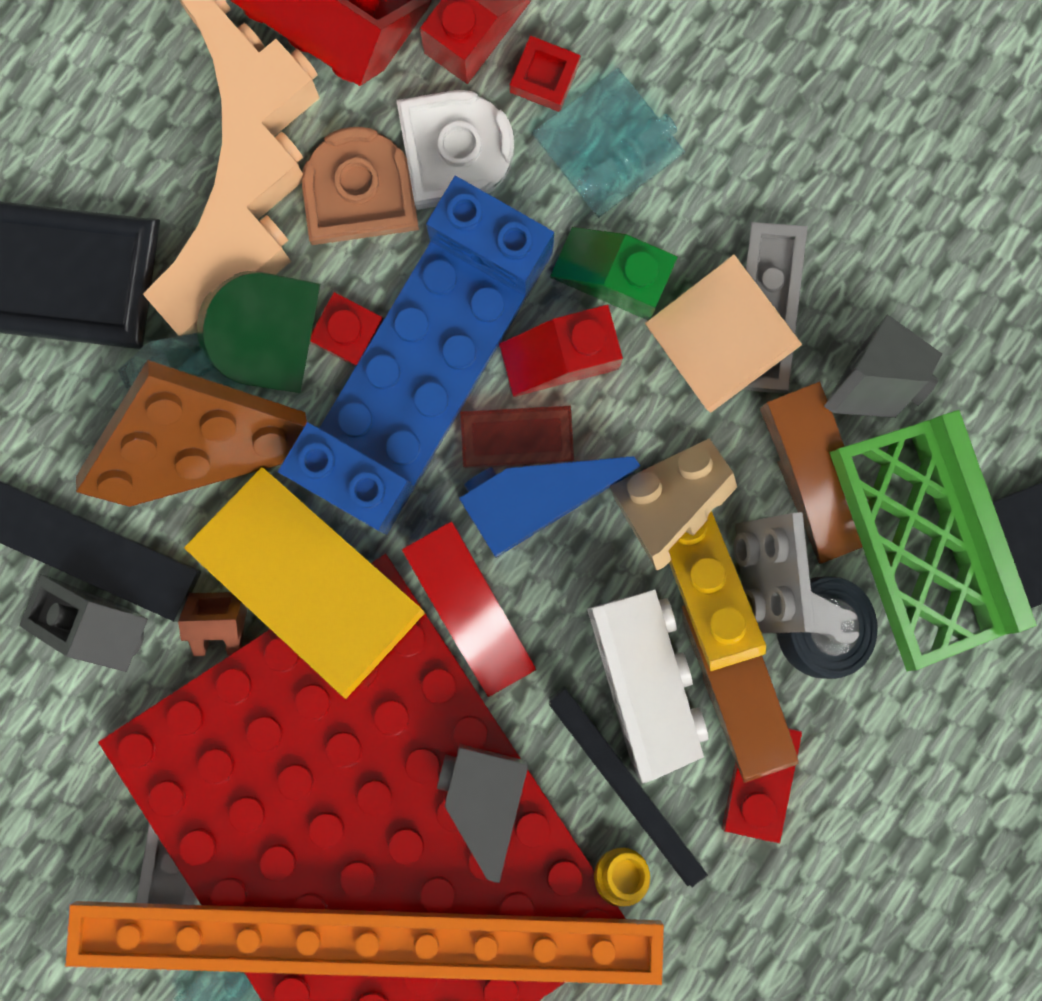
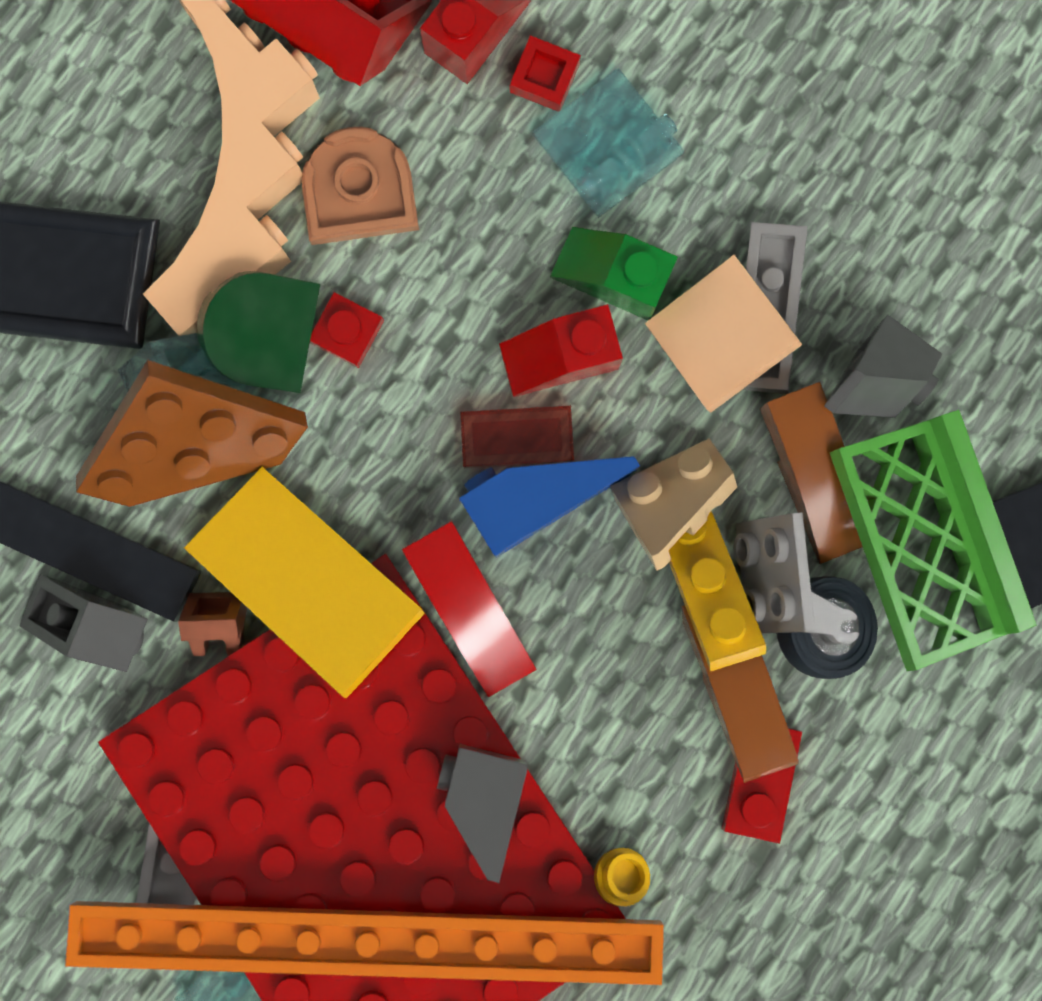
(423, 357): blue plate -> none
(451, 137): white tile -> none
(627, 787): black tile -> none
(648, 684): white slope -> none

